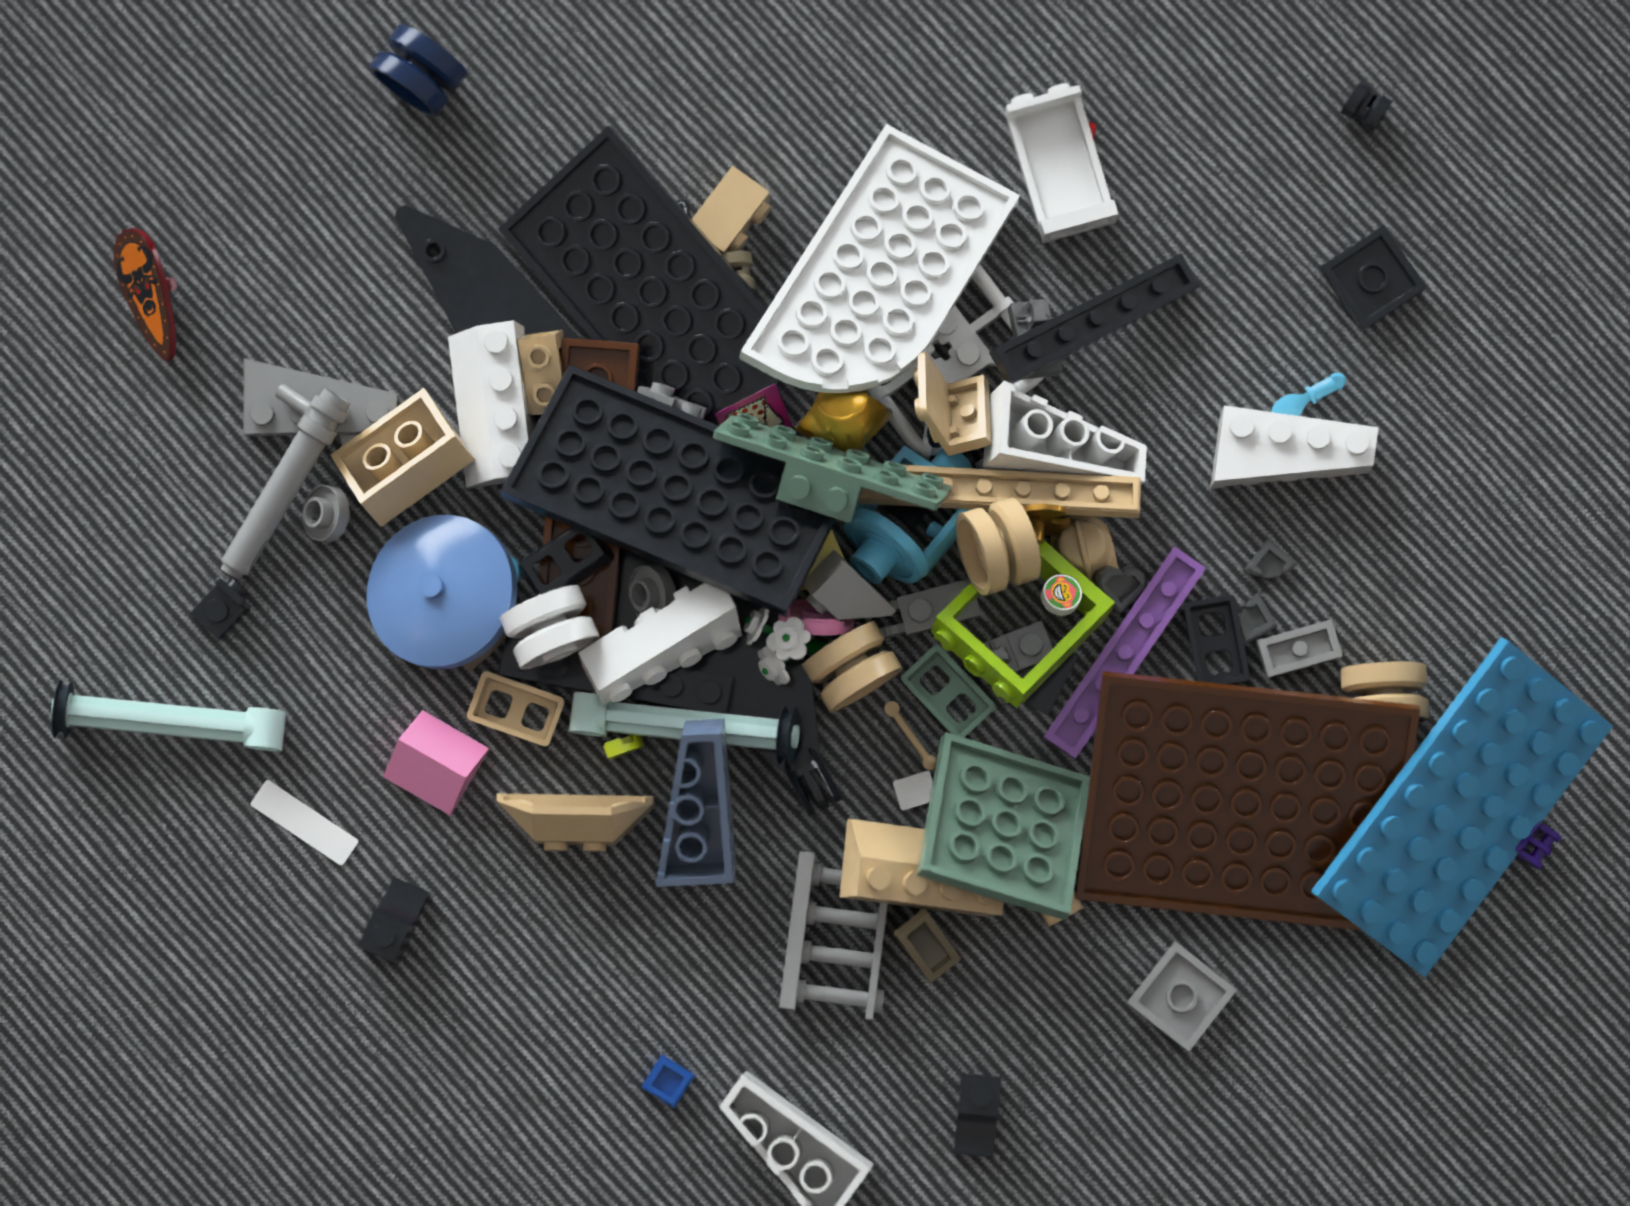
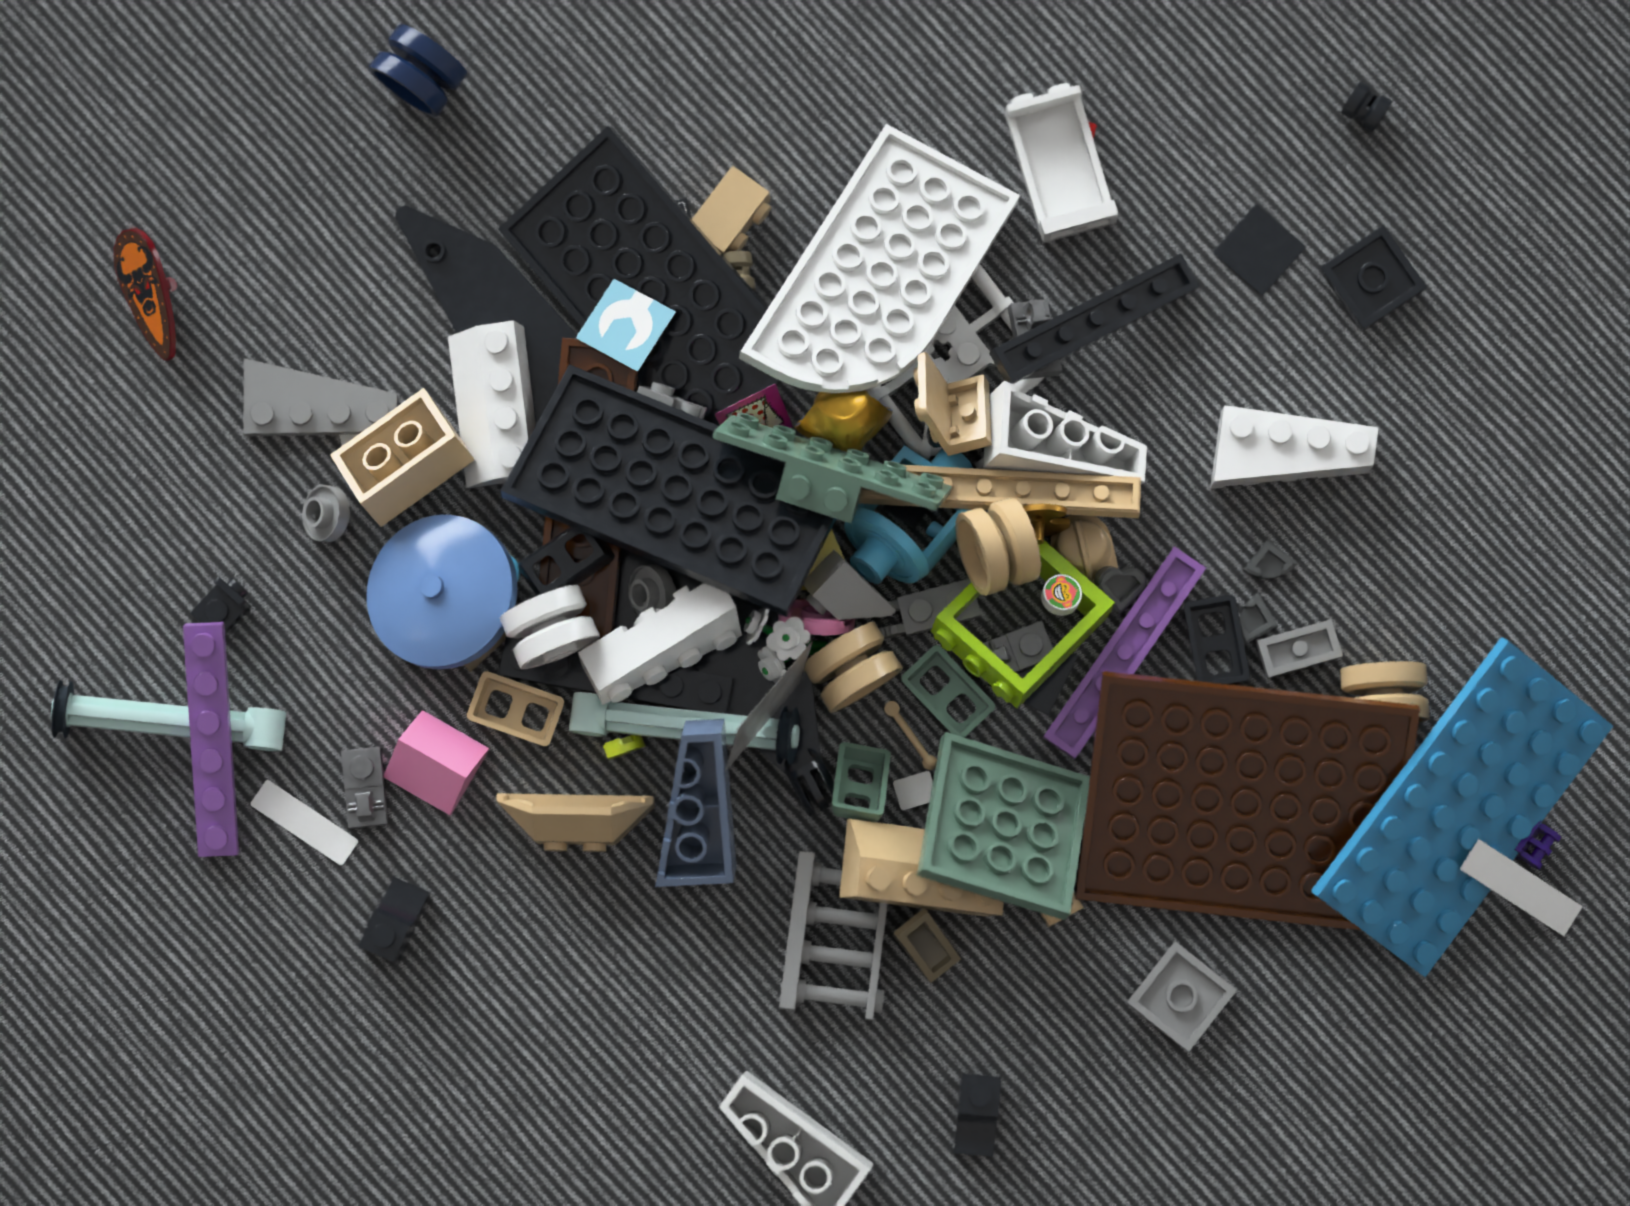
(211, 739): none -> medium lavender plate
(315, 432): light grey cylinder -> none
(364, 787): none -> flat silver hinge
(540, 367): tan bracket -> none
(625, 325): none -> medium azure sticker
(668, 1081): blue tile -> none
(768, 706): none -> light grey sticker
(863, 758): none -> sand green piece
(1259, 249): none -> black sticker
(1295, 403): medium azure piece -> none
(1521, 887): none -> white sticker

